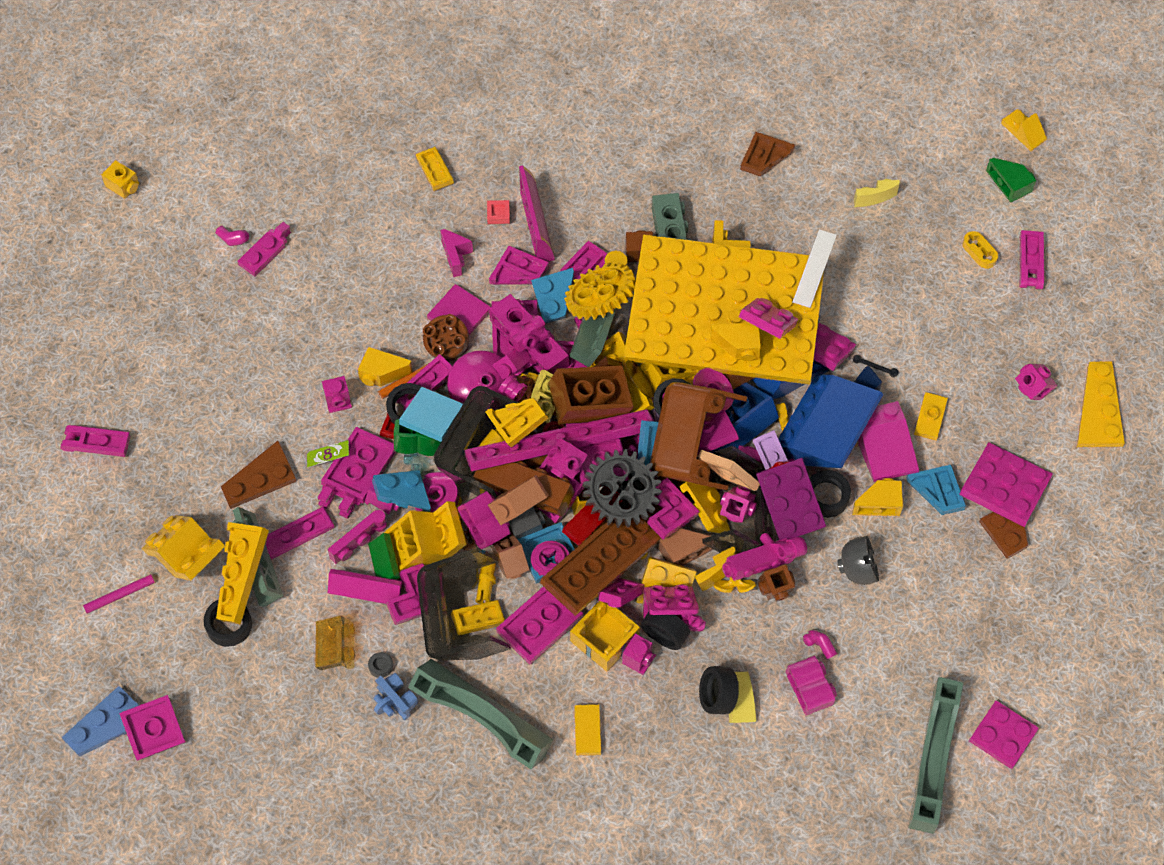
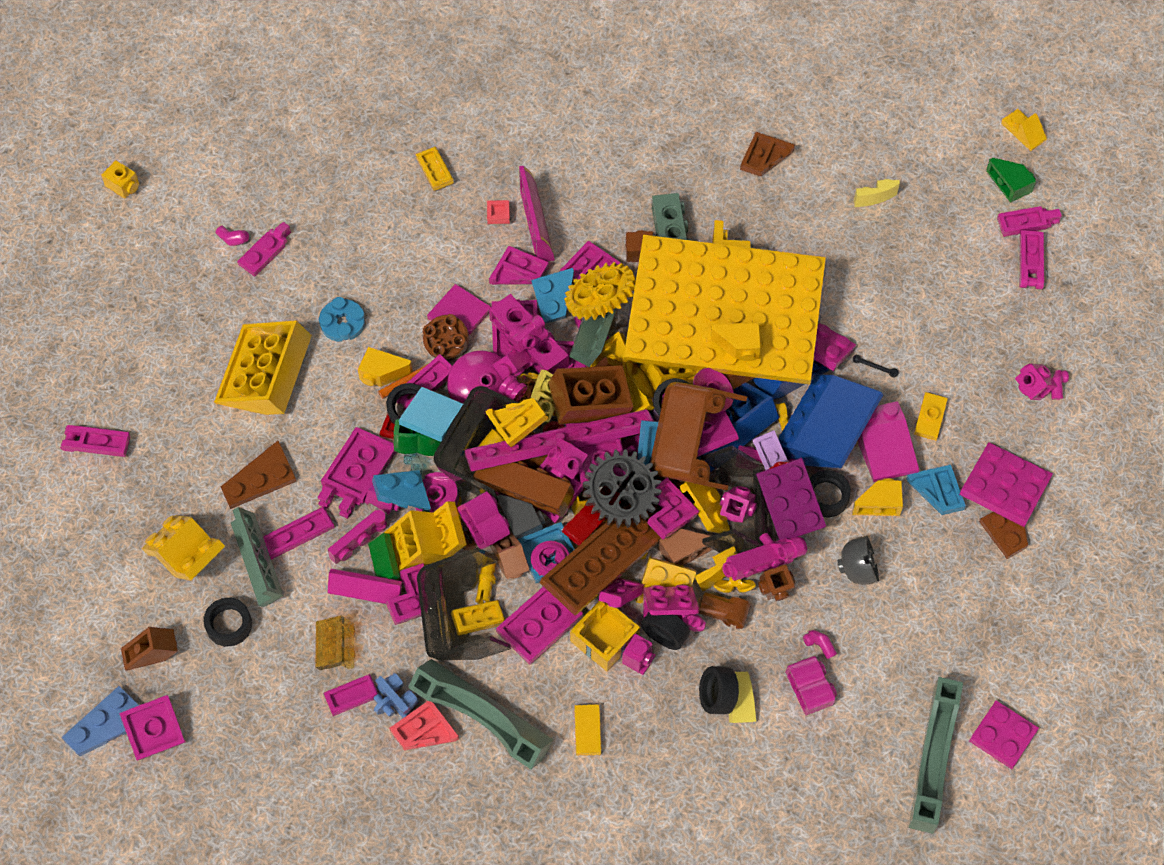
(118, 594): dark pink bar -> none
(149, 648): none -> dark orange slope
(243, 558): yellow wing -> none
(264, 367): none -> yellow slope
(328, 453): lime sticker -> none
(336, 394): dark pink brick -> none
(338, 308): none -> dark azure plate
(350, 695): none -> dark pink tile
(380, 664): dark grey tile -> none
(423, 728): none -> coral wing
(454, 248): dark pink slope -> none
(518, 500): nougat slope -> none
(617, 257): yellow tile -> none
(729, 470): light nougat tile -> none
(730, 611): none -> dark orange piece
(768, 317): dark pink plate -> none
(814, 268): white sticker -> none
(869, 379): dark blue slope -> none
(980, 249): yellow beam -> none
(1027, 219): none -> dark pink hinge
(1059, 377): none -> dark pink arm
(1100, 413): yellow wing -> none

